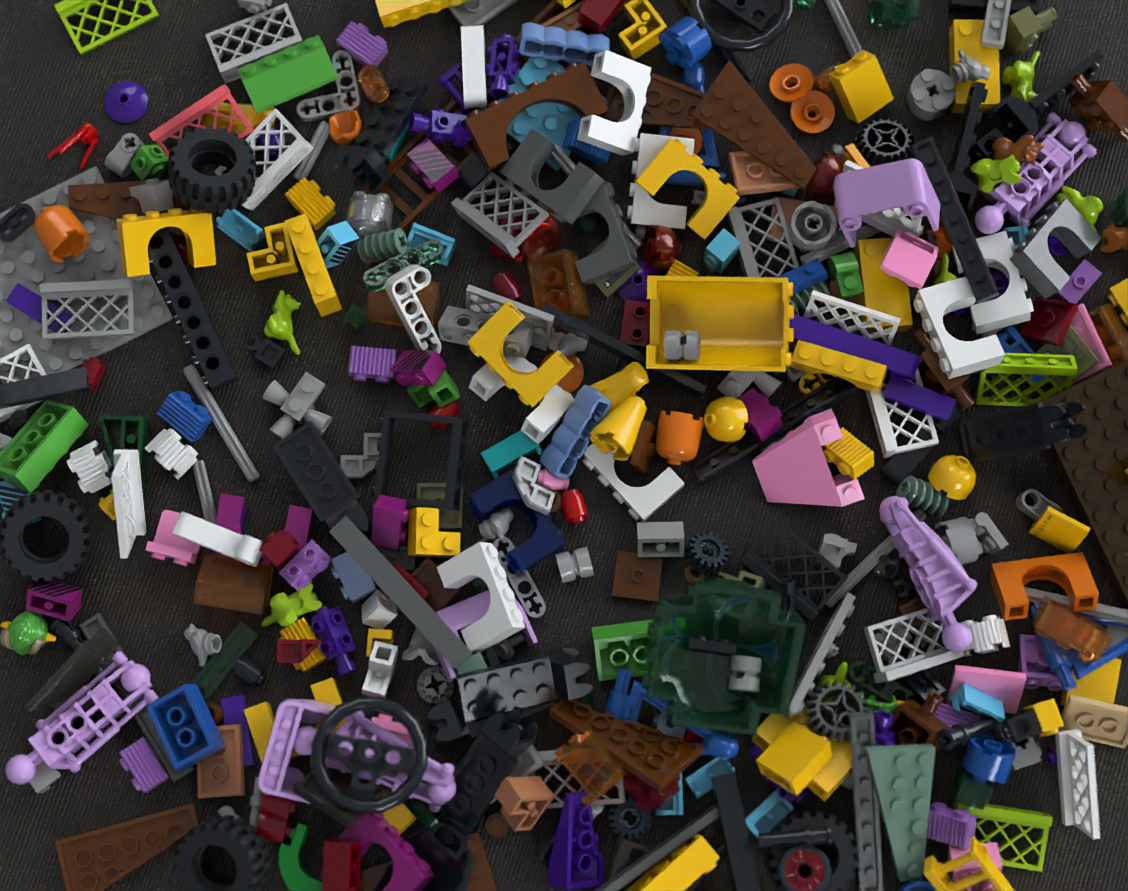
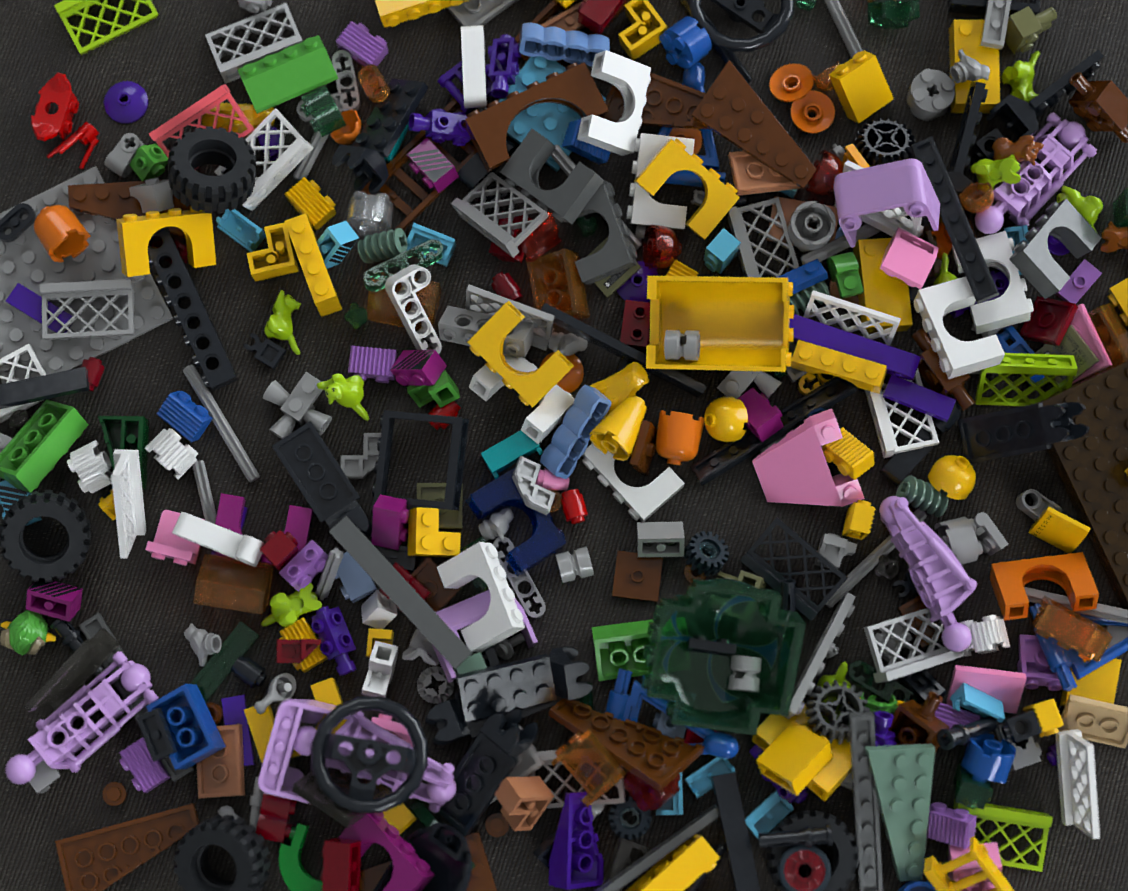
(55, 91): none -> red piece
(114, 794): none -> reddish brown plate
(156, 734): none -> black plate
(280, 689): none -> light grey piece
(323, 111): none -> clear green brick
(329, 573): none -> light grey axle
(346, 392): none -> lime animal
(858, 520): none -> yellow brick
(977, 197): none -> clear orange hair

